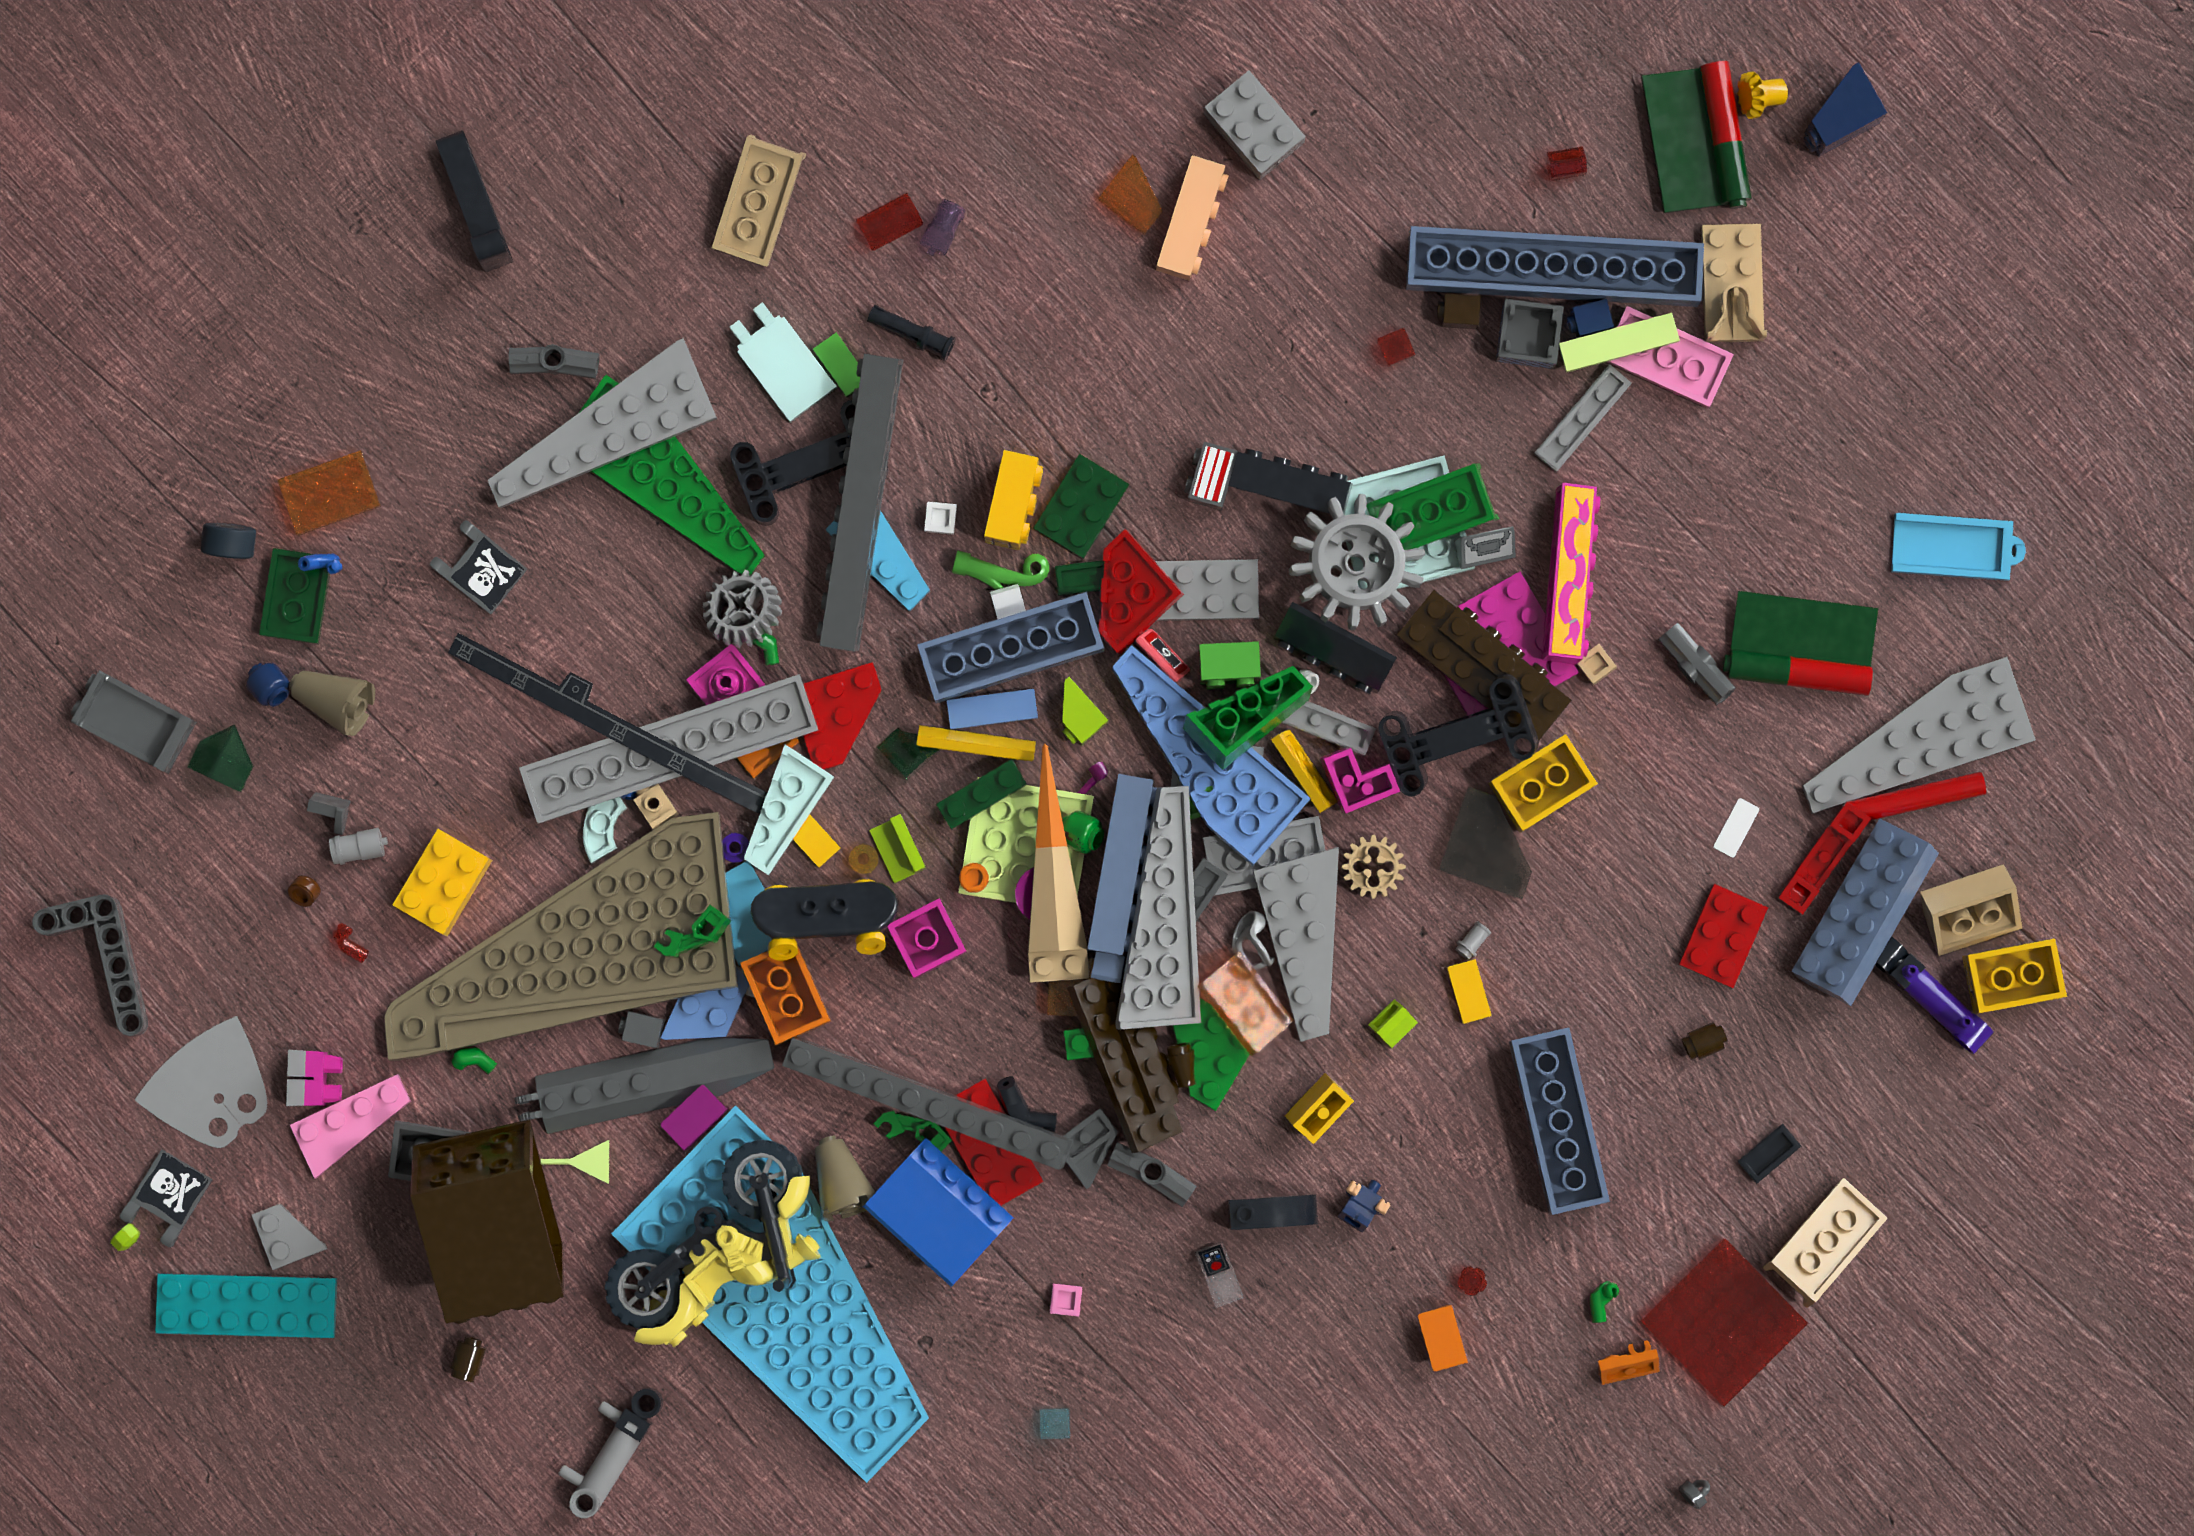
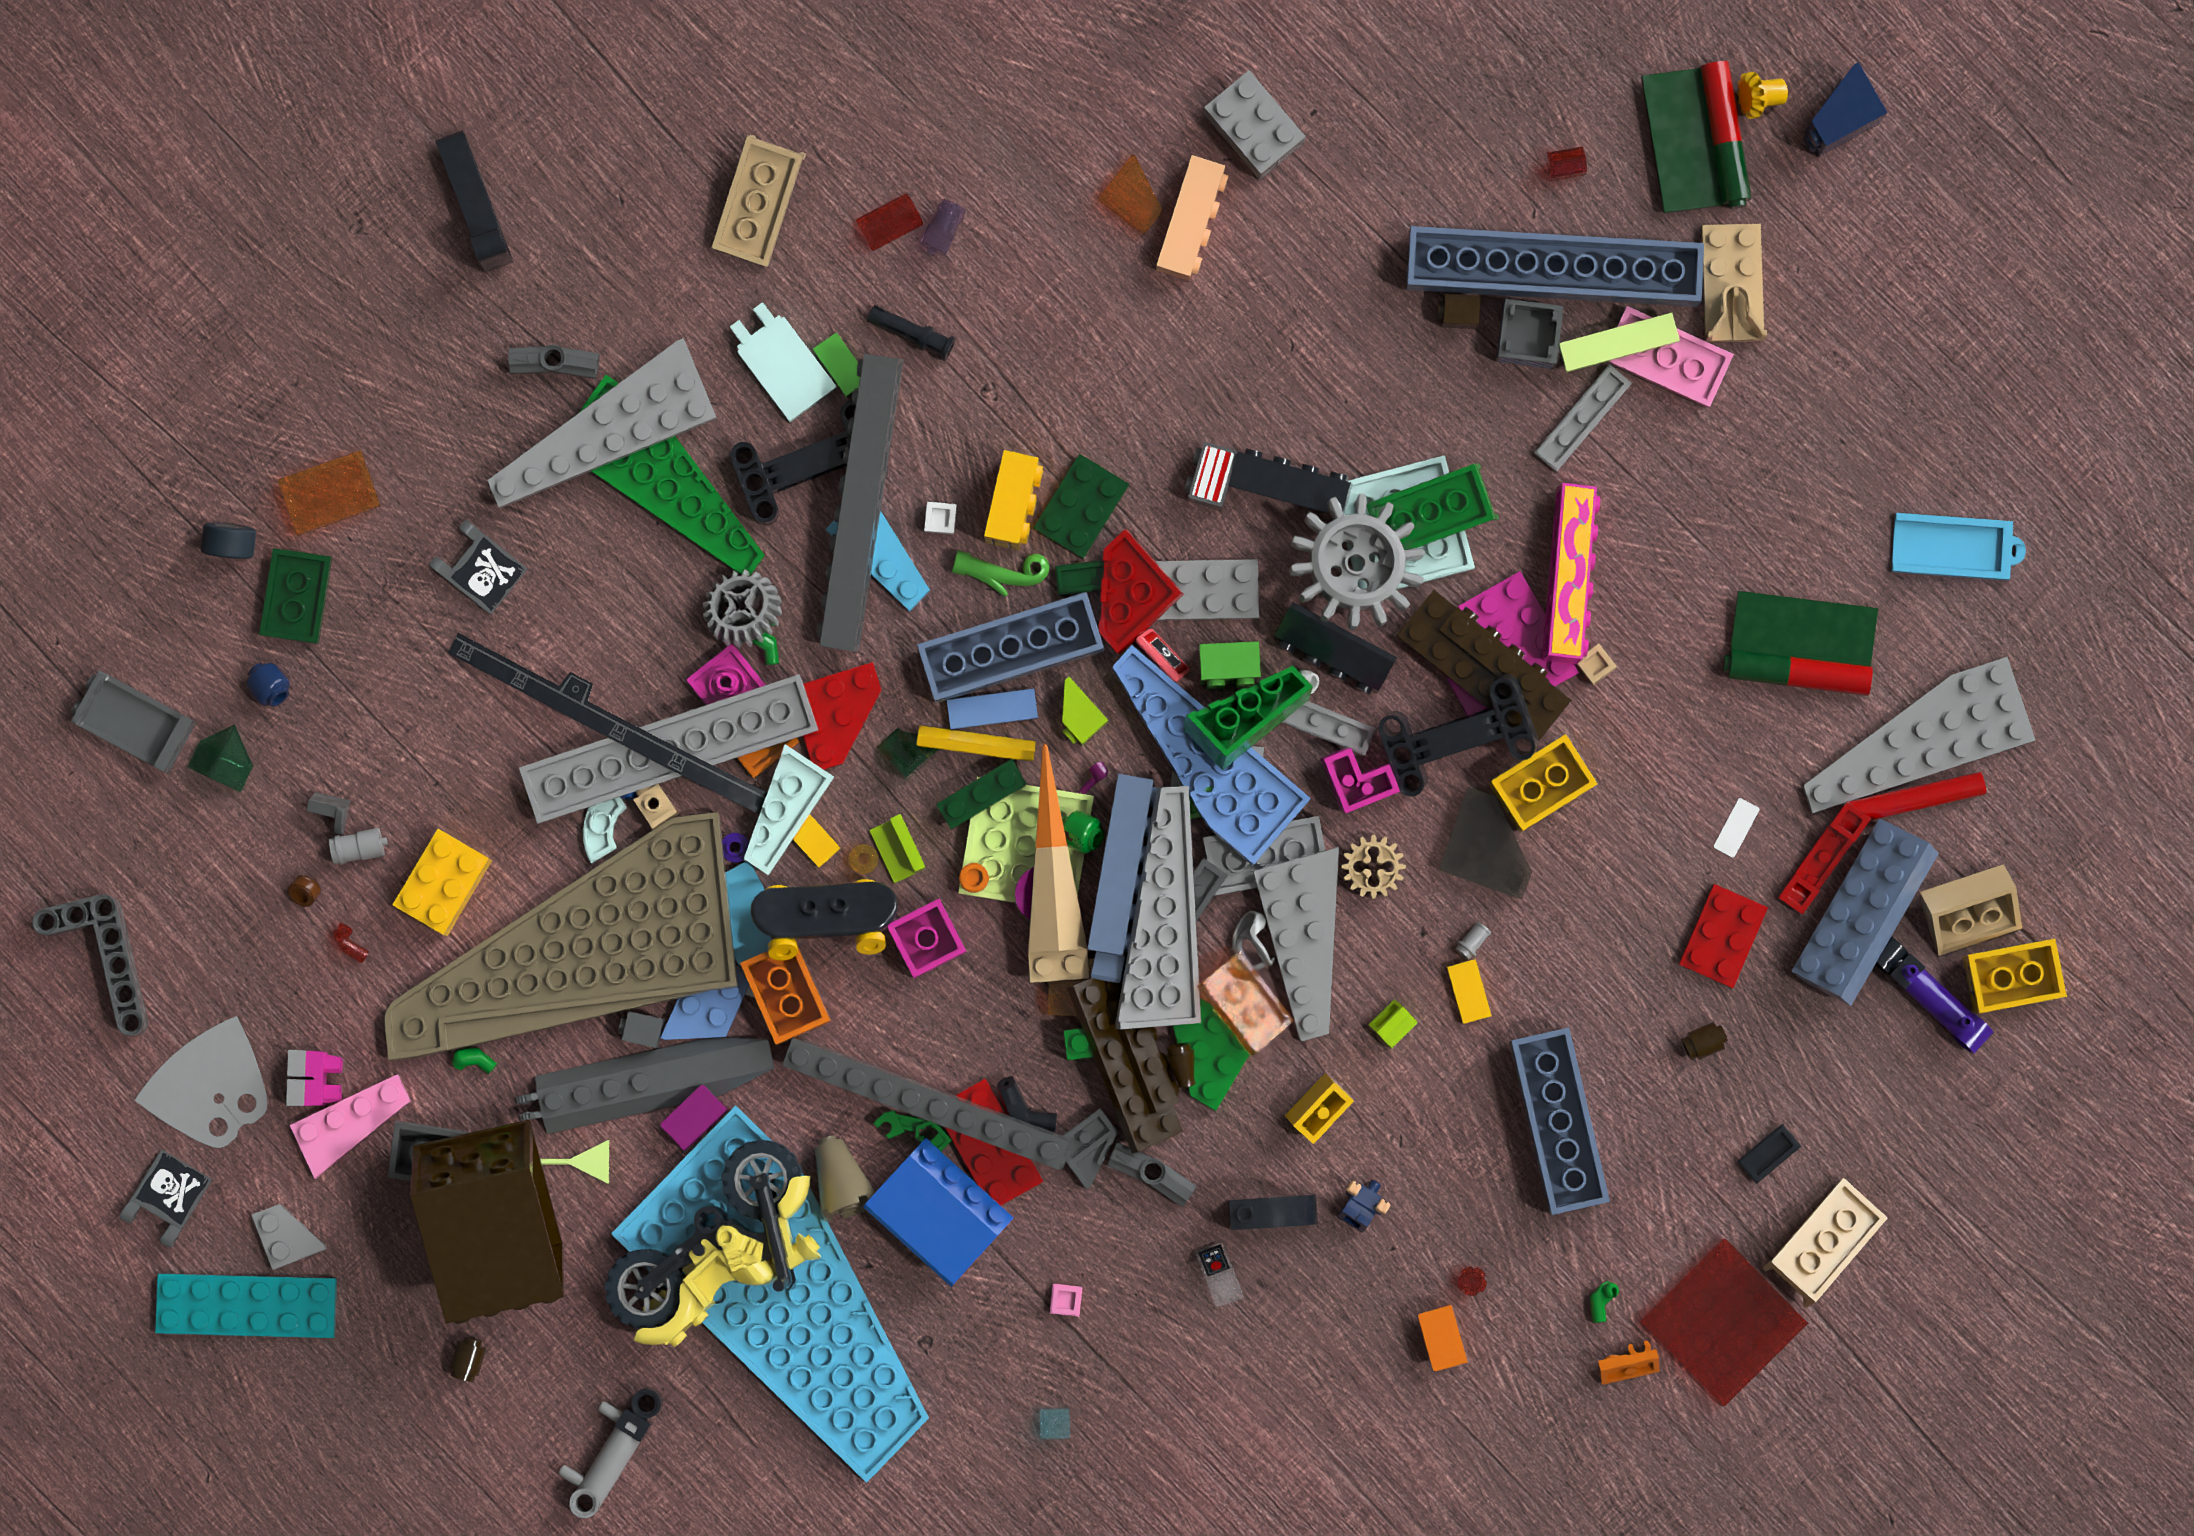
(125, 1237): lime tile -> none
(318, 561): blue arm -> none
(334, 699): dark tan cone -> none
(682, 943): green piece -> none
(1007, 601): white tile -> none
(1304, 770): yellow tile -> none
(1396, 347): clear red plate -> none
(1485, 547): slope -> none
(1590, 318): dark blue brick -> none
(1693, 1495): dark grey tile -> none
(1697, 664): dark grey piece -> none

